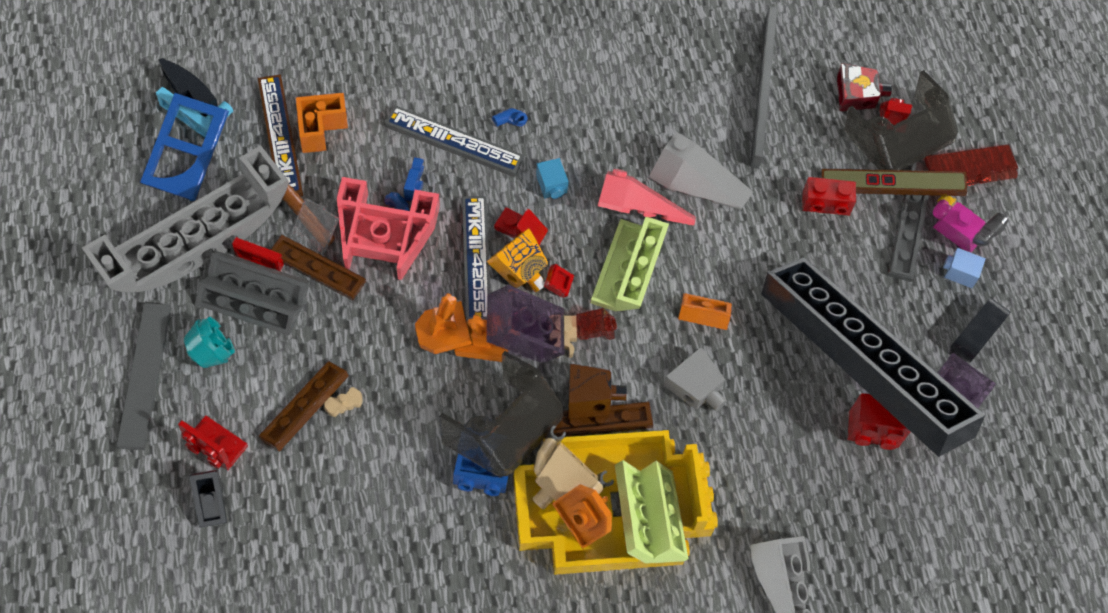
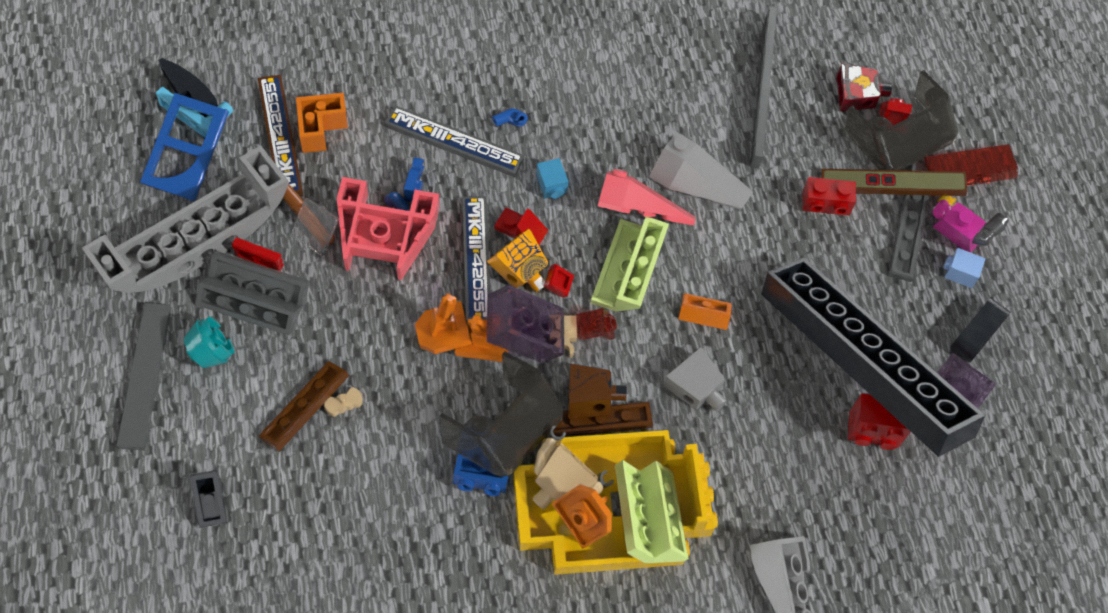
(214, 441): red bracket -> none
(319, 268): reddish brown tile -> none

